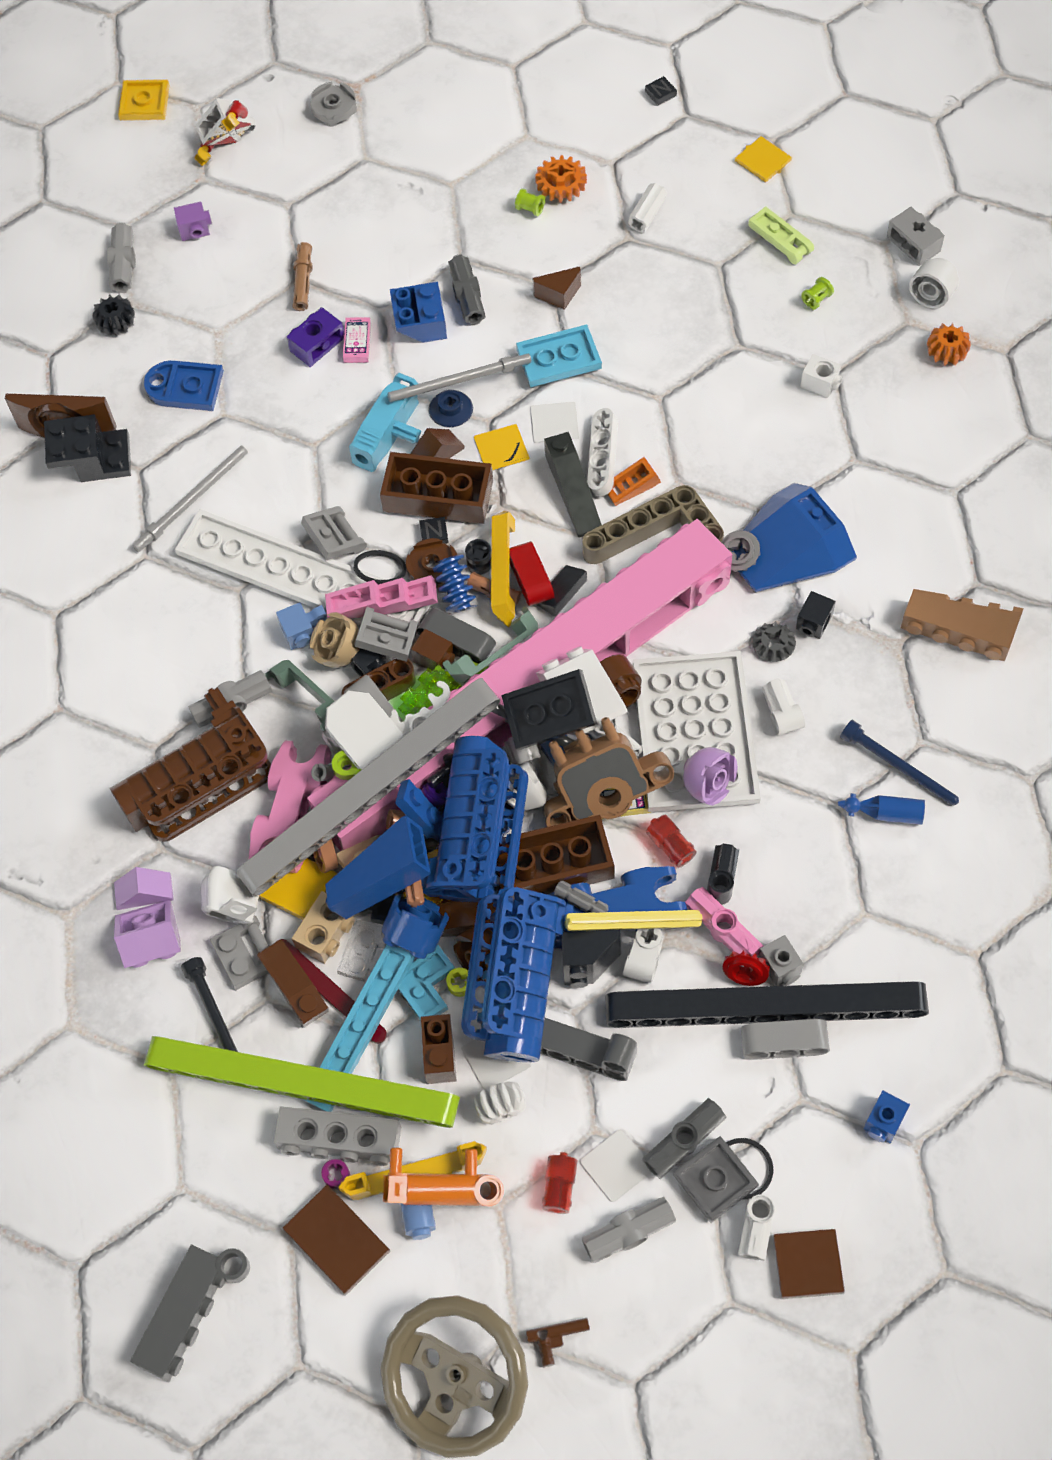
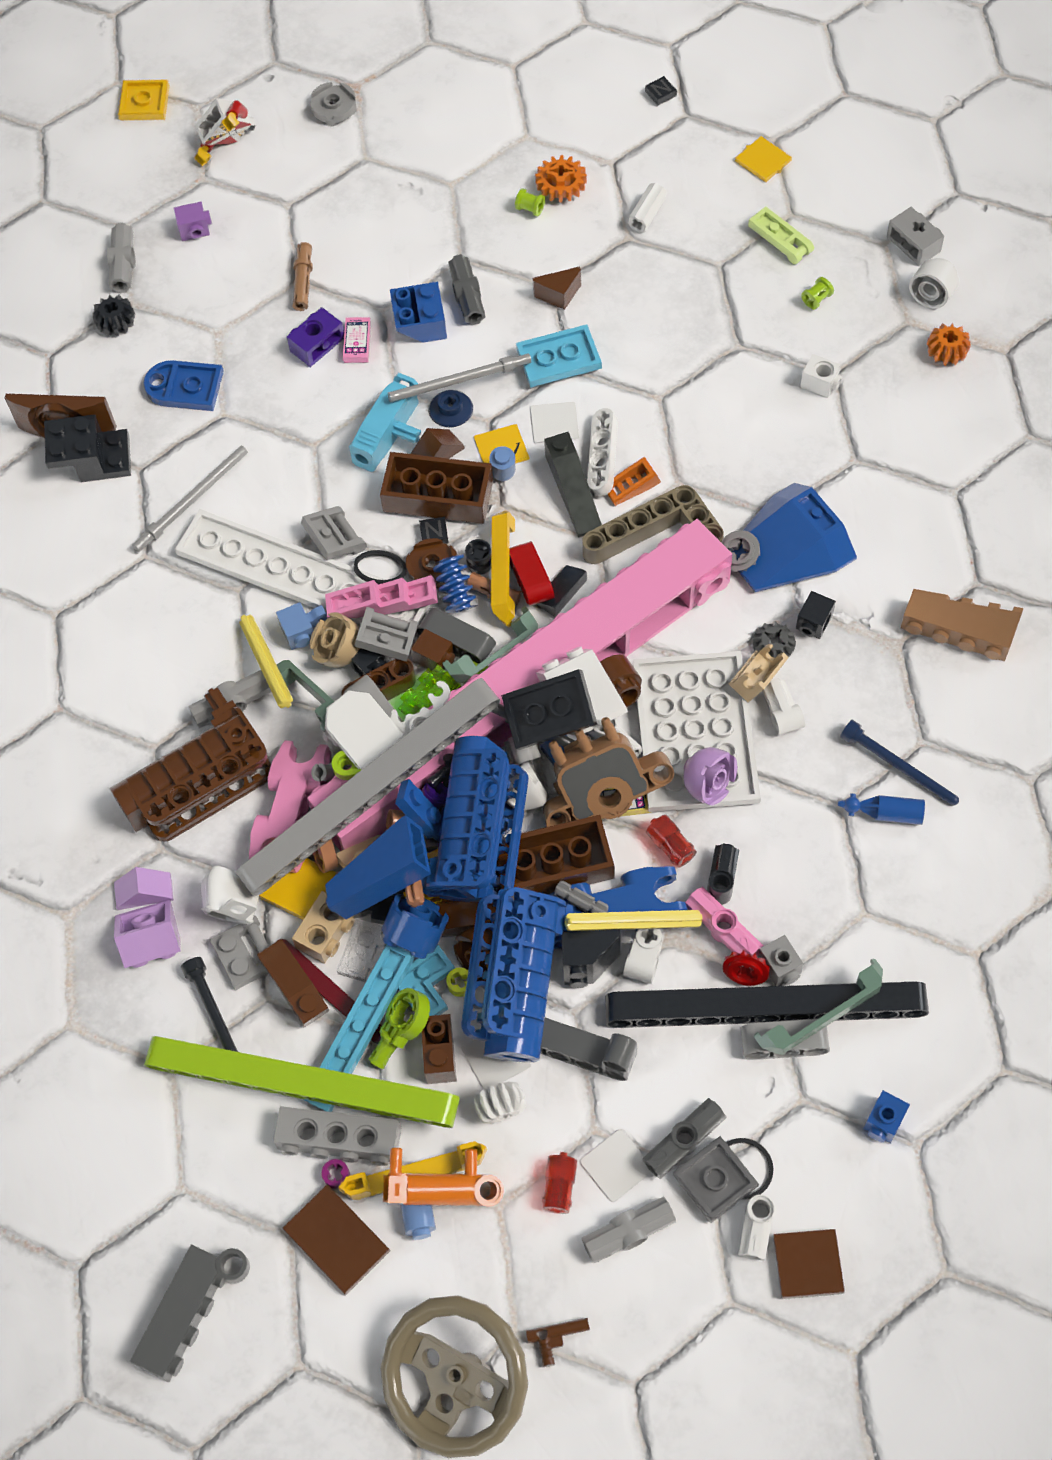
(266, 661): none -> light yellow axle
(395, 1030): none -> lime pin
(502, 463): none -> medium blue brick
(757, 673): none -> tan hinge
(778, 1039): none -> sand green piece

